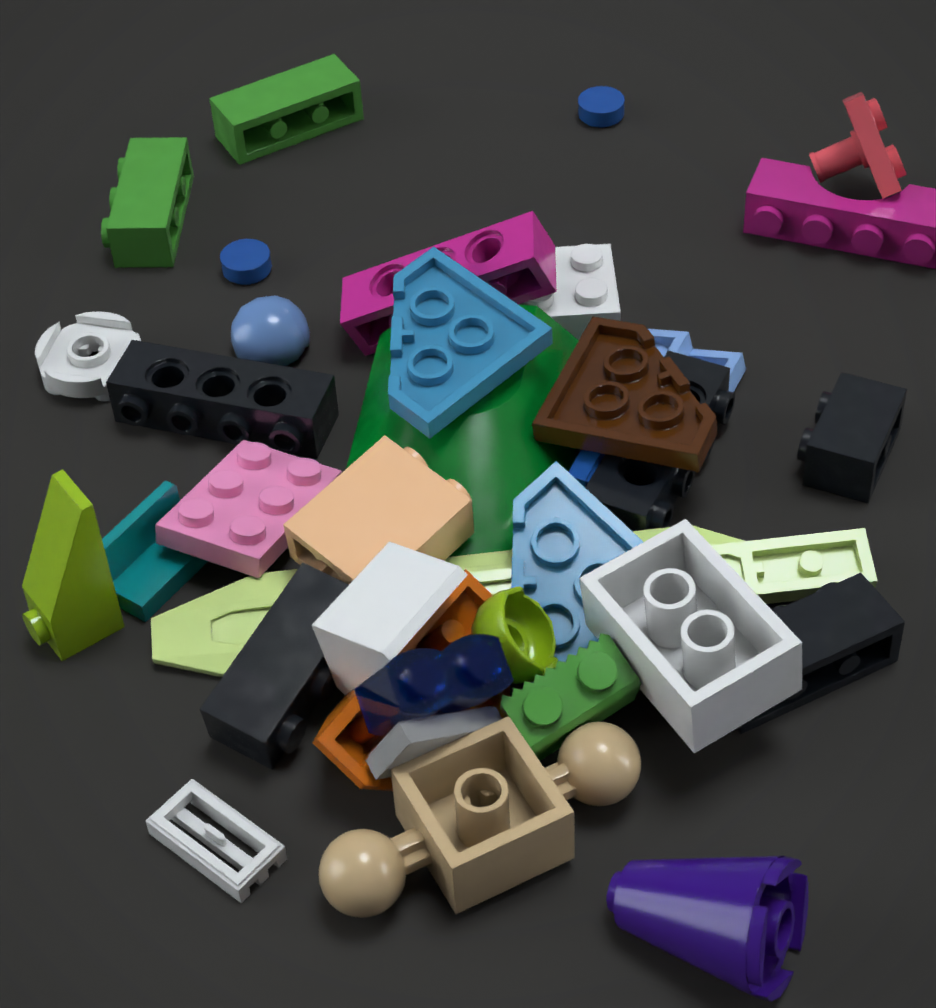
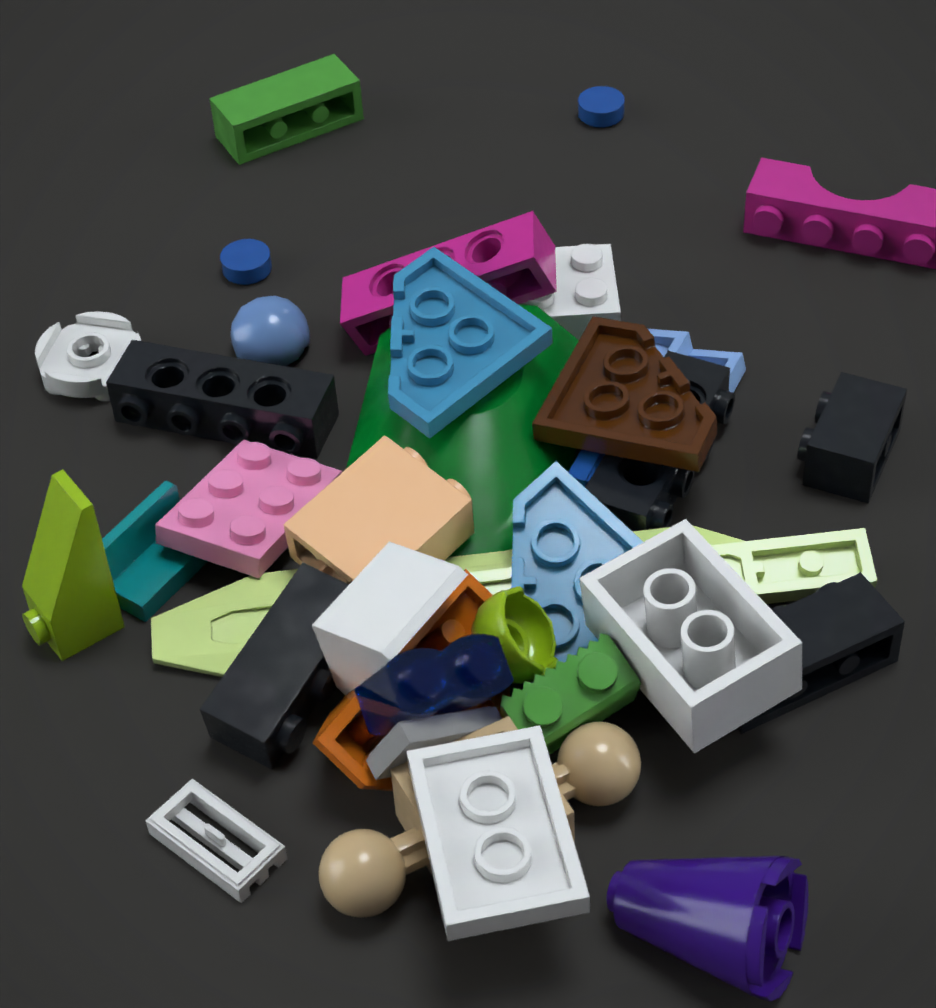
(149, 203): bright green brick -> none
(496, 833): none -> white plate
(862, 148): coral plate -> none

